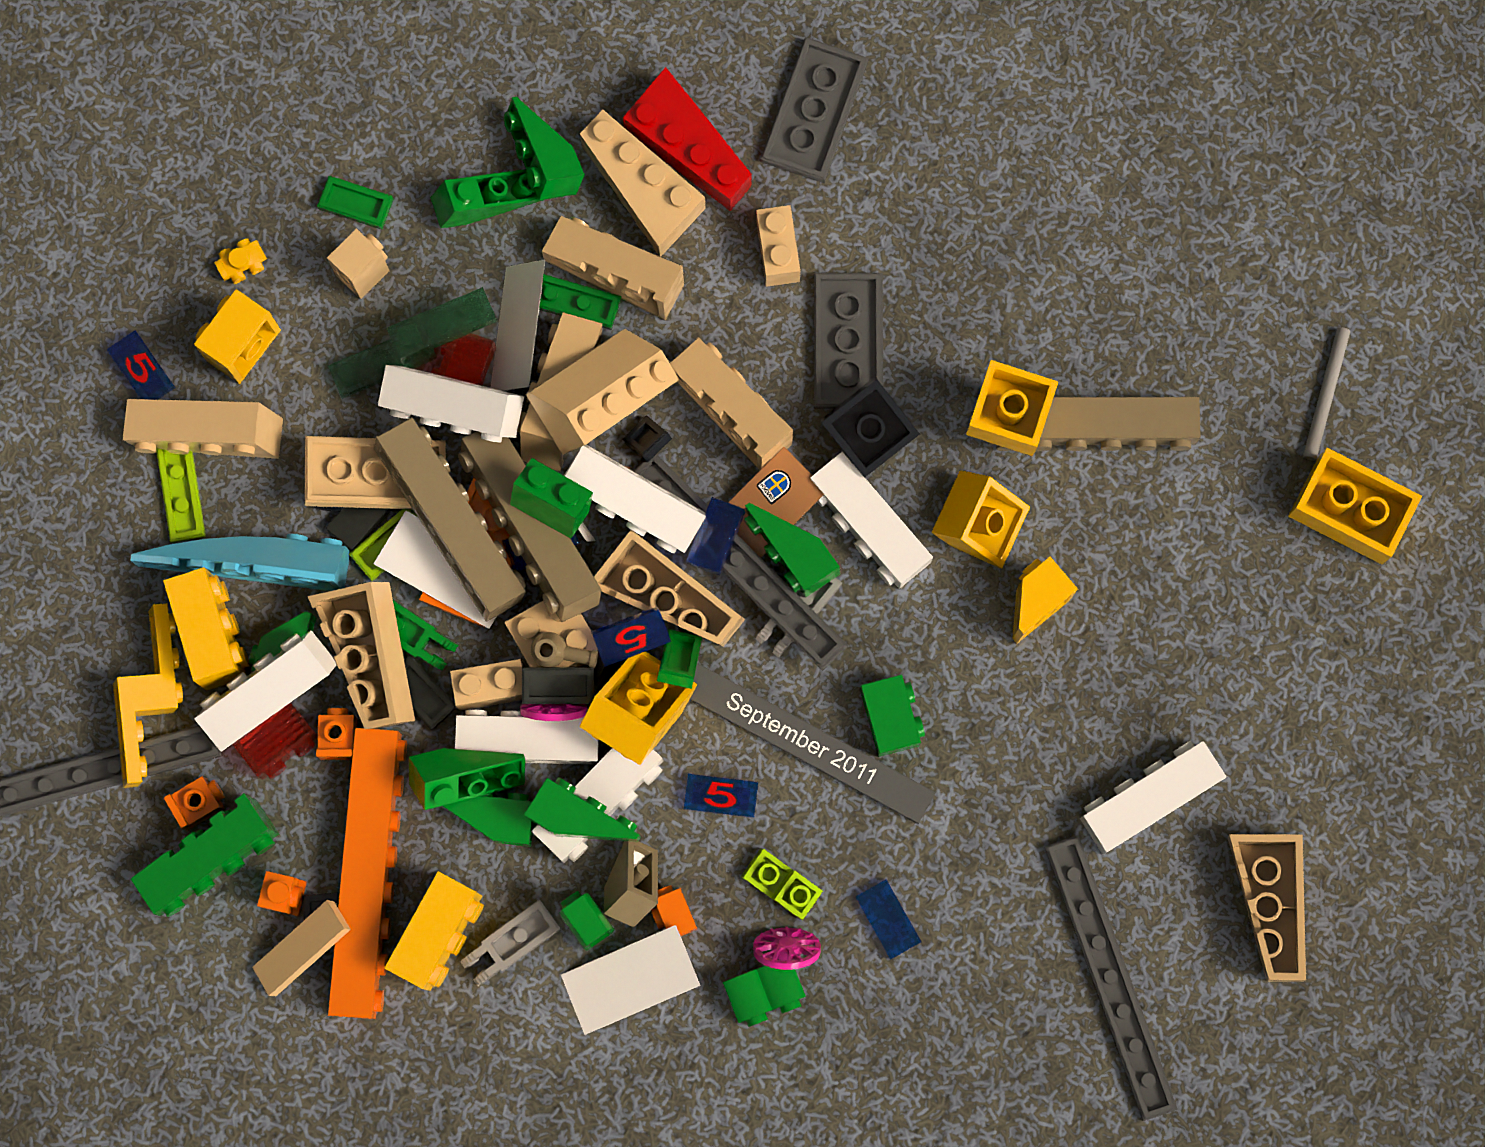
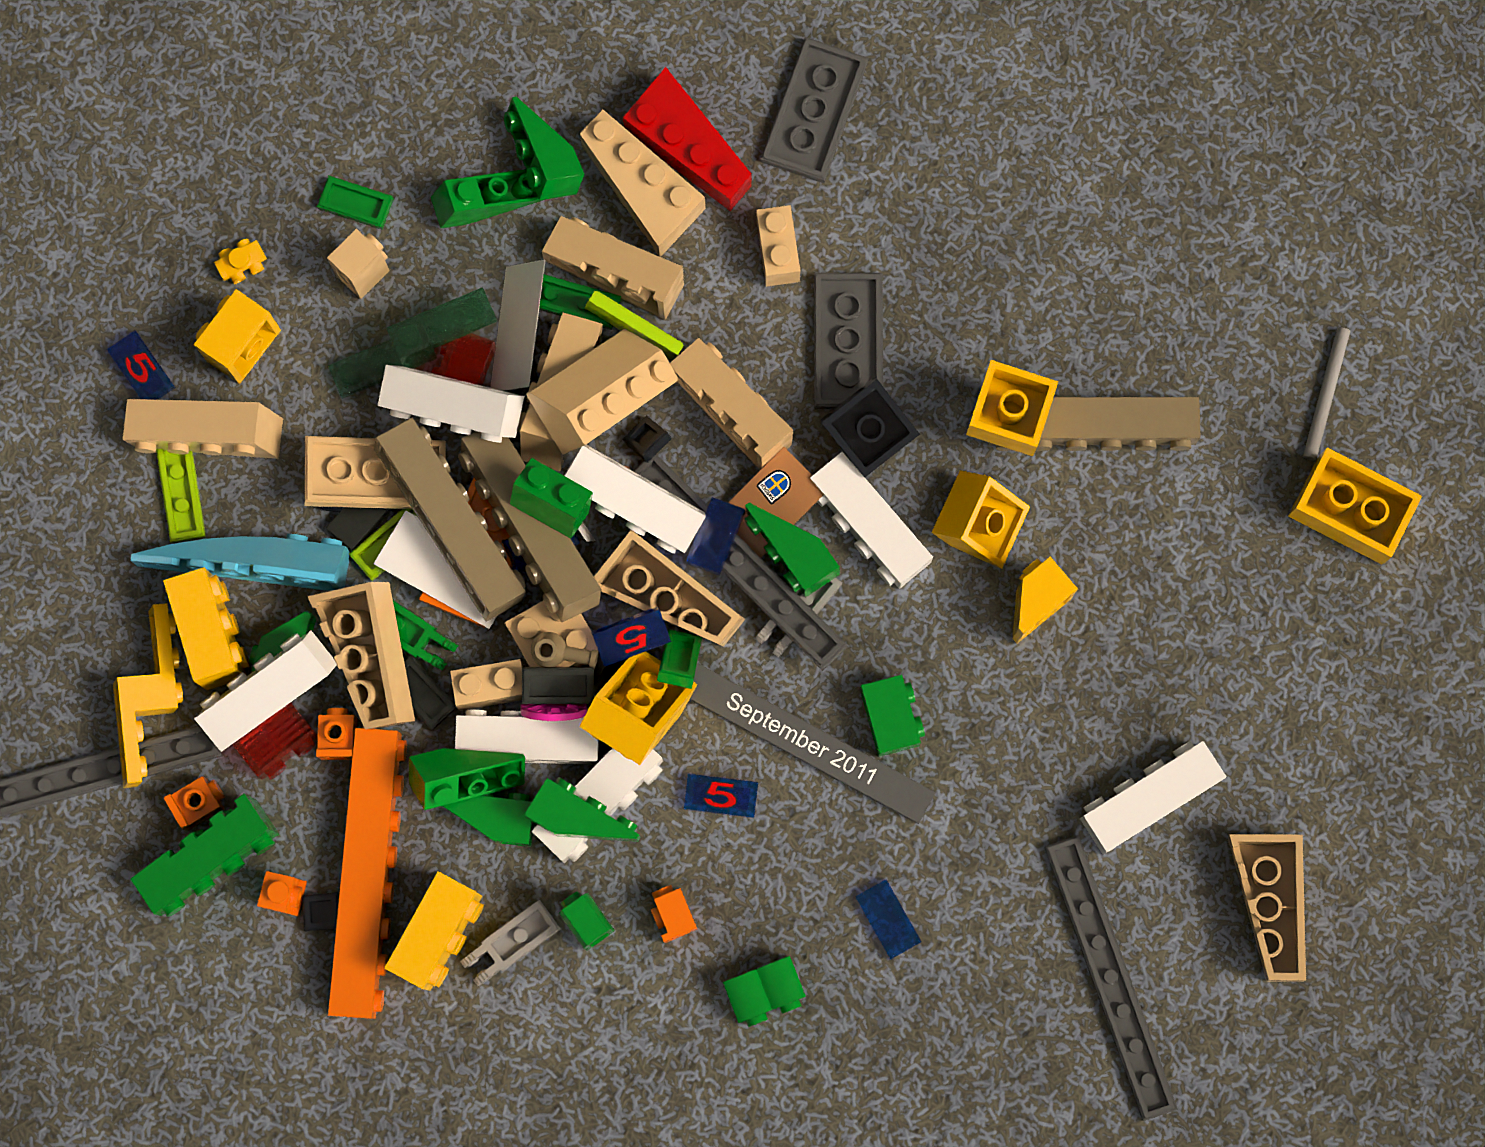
(301, 948): tan tile -> none
(625, 319): none -> lime tile
(630, 979): white sticker -> none
(632, 884): dark tan slope -> none
(781, 884): lime slope -> none
(786, 948): dark pink wheel -> none

